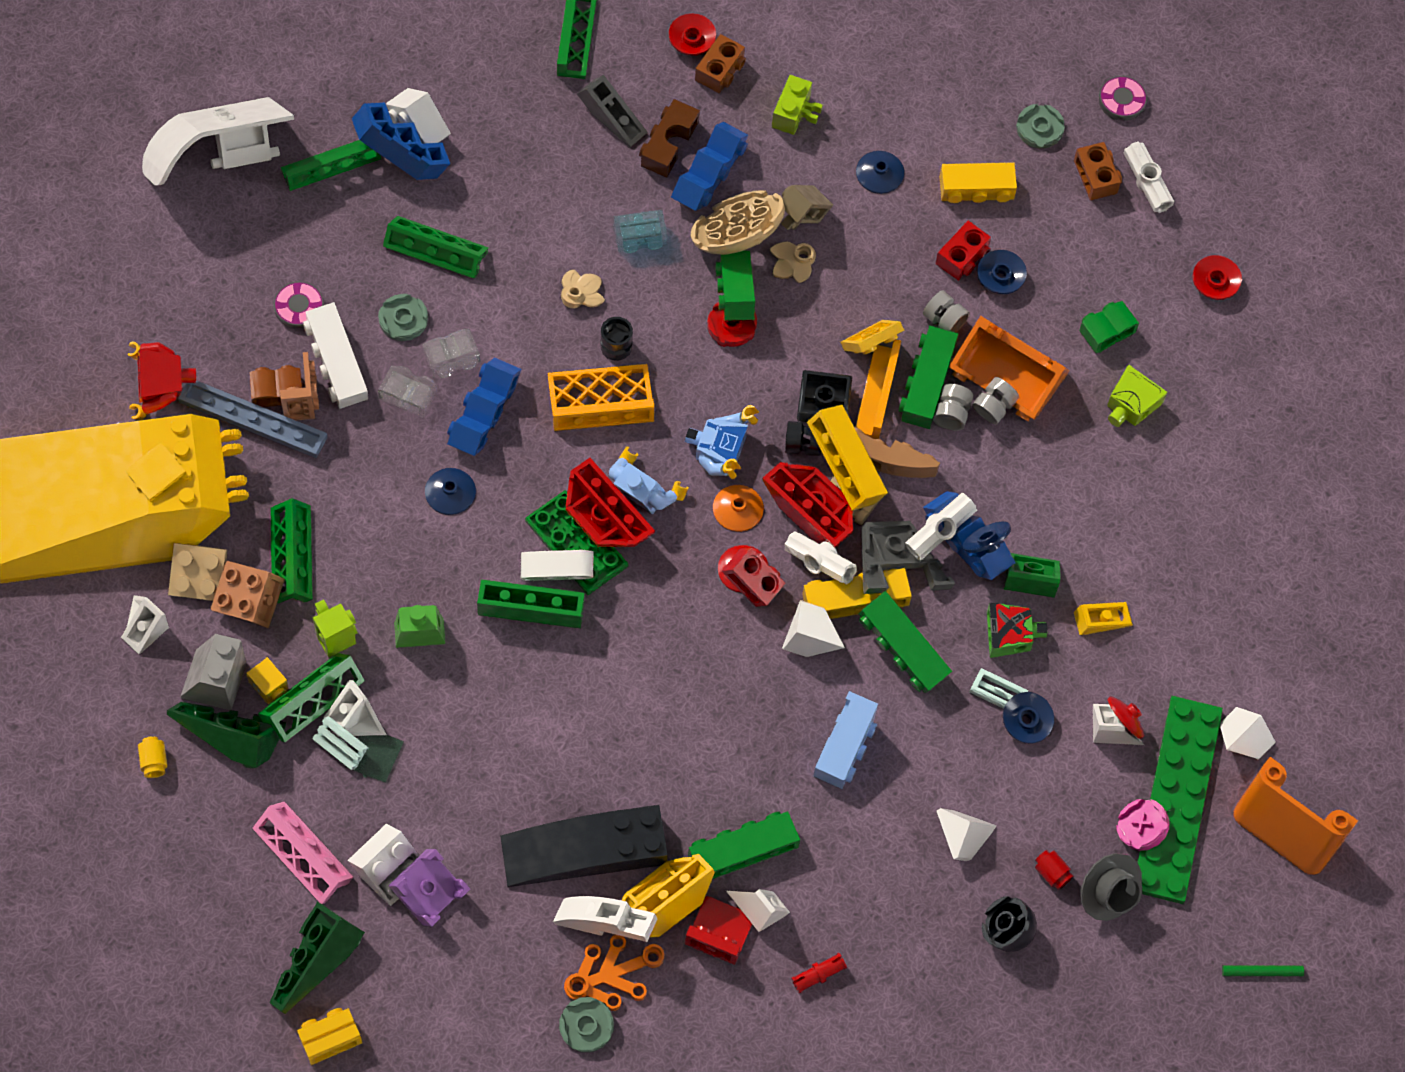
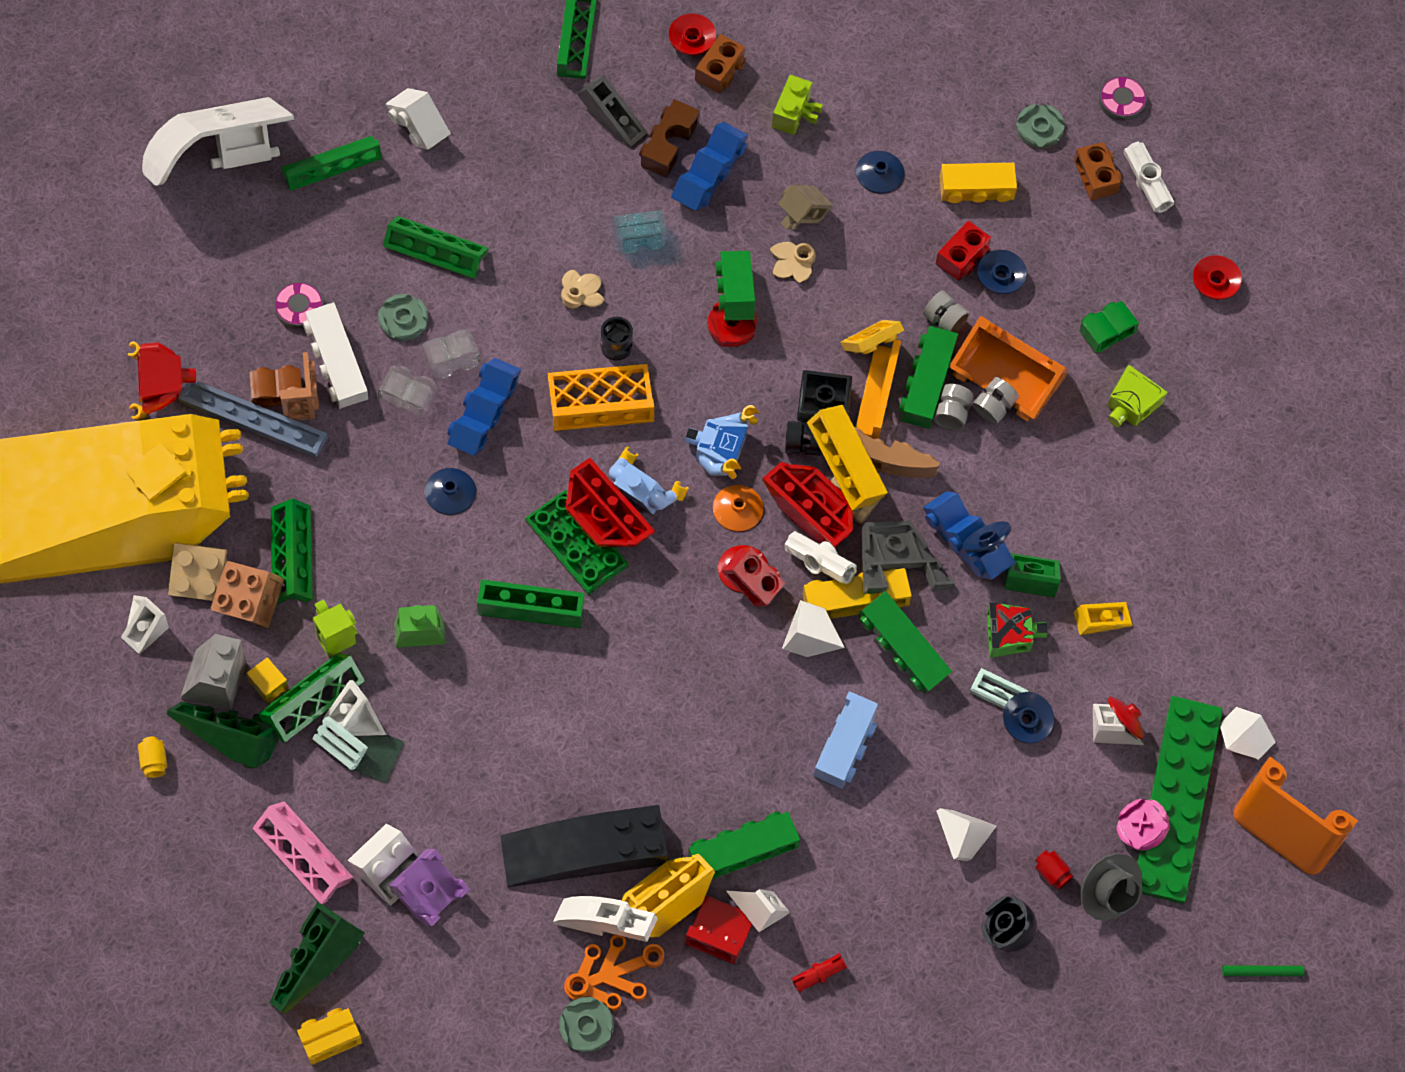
(399, 142): blue brick -> none
(557, 565): white beam -> none
(738, 223): tan brick -> none
(929, 537): white piece -> none

